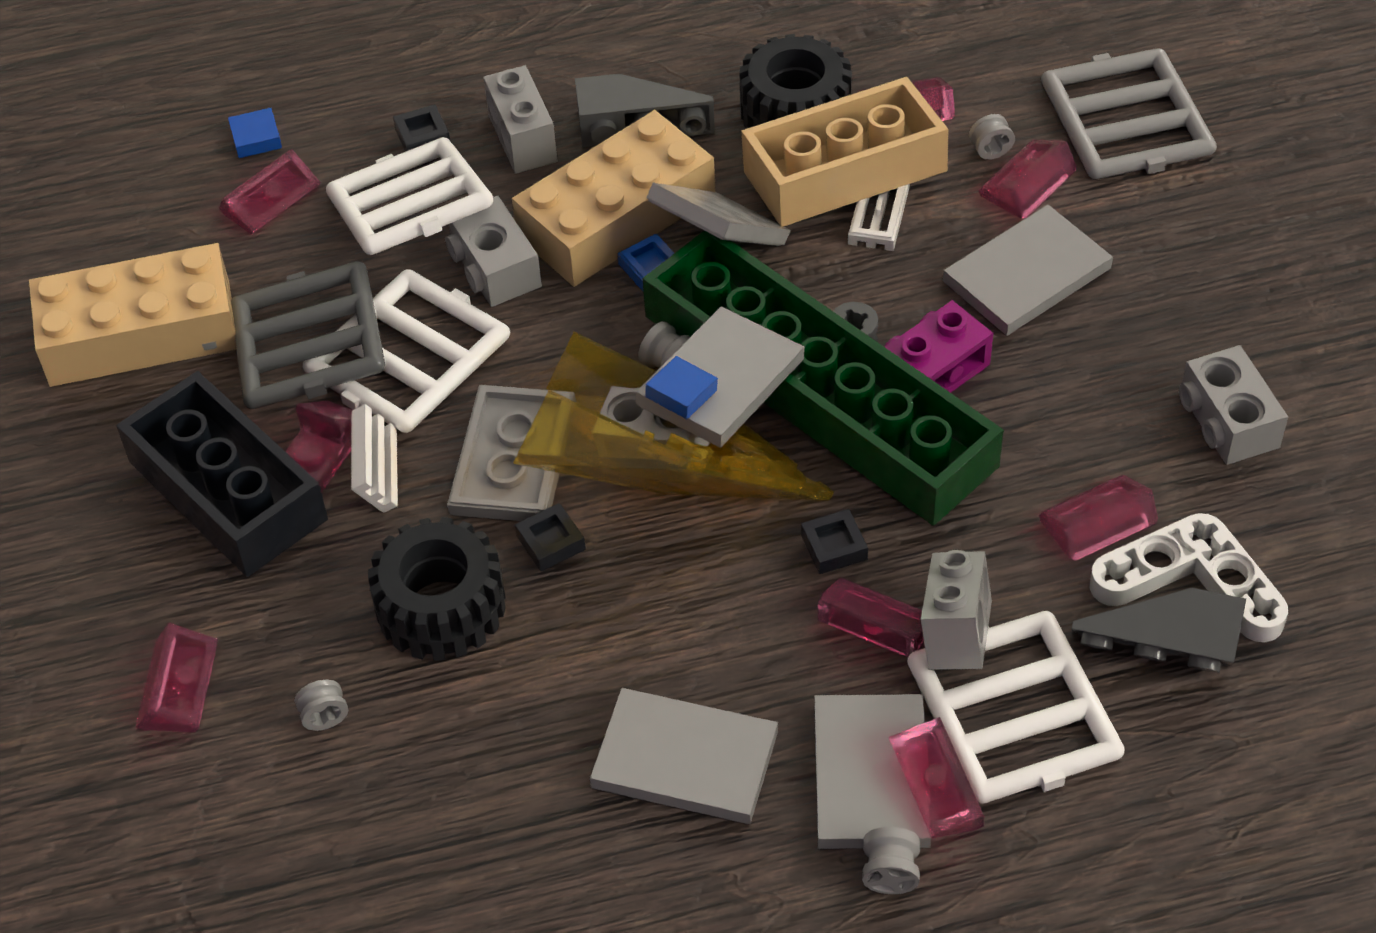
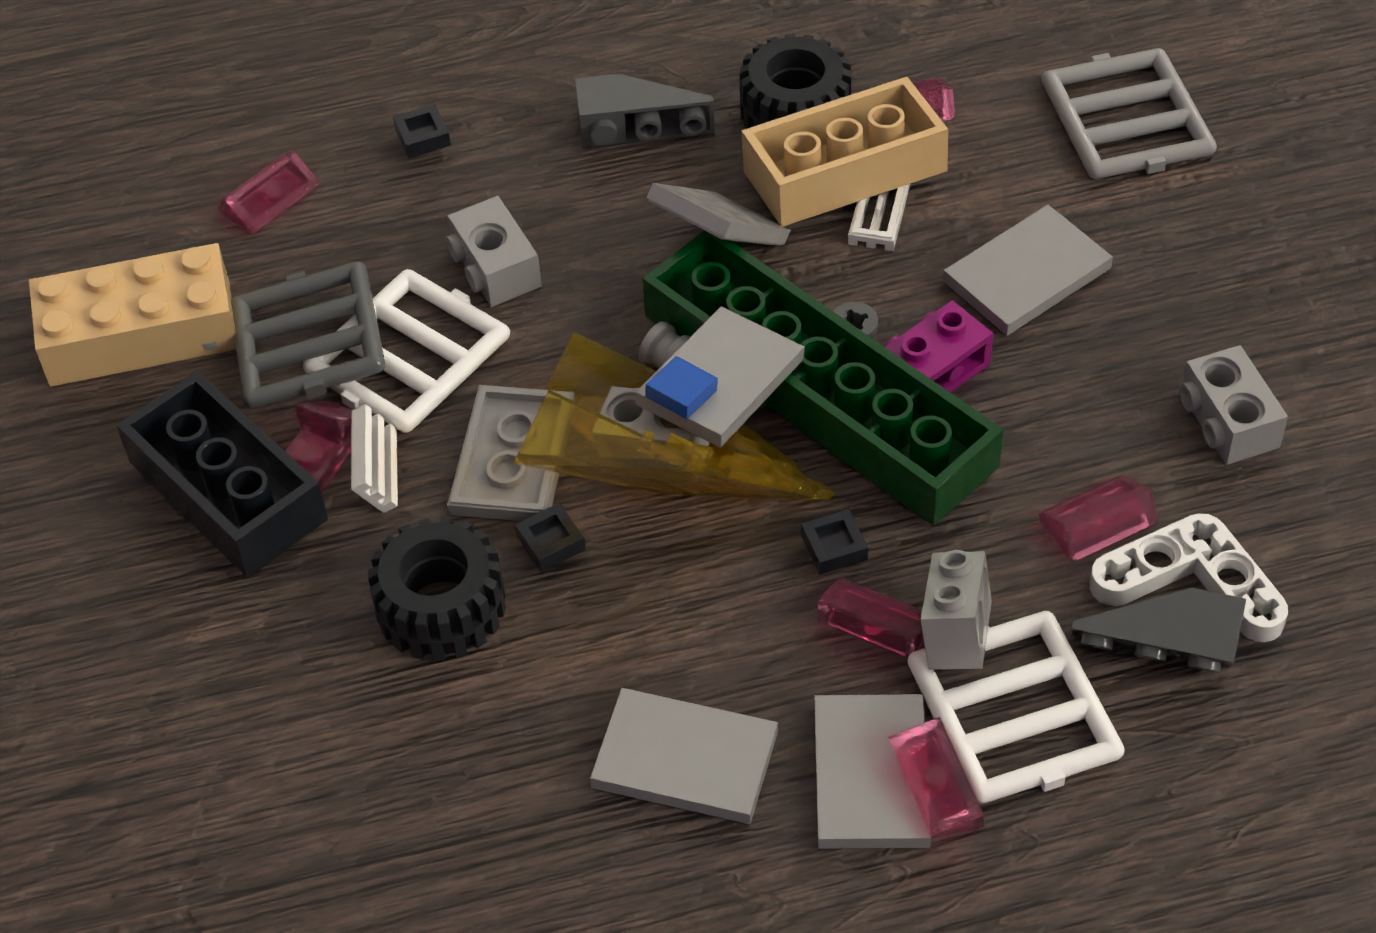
(177, 681): clear pink slope -> none
(255, 132): blue tile -> none
(321, 705): light grey bush -> none
(426, 224): white bar -> none
(520, 119): light grey brick -> none
(599, 199): tan brick -> none
(643, 258): blue tile -> none
(891, 860): light grey wheel -> none
(992, 136): light grey bush -> none
(1030, 177): clear pink slope -> none

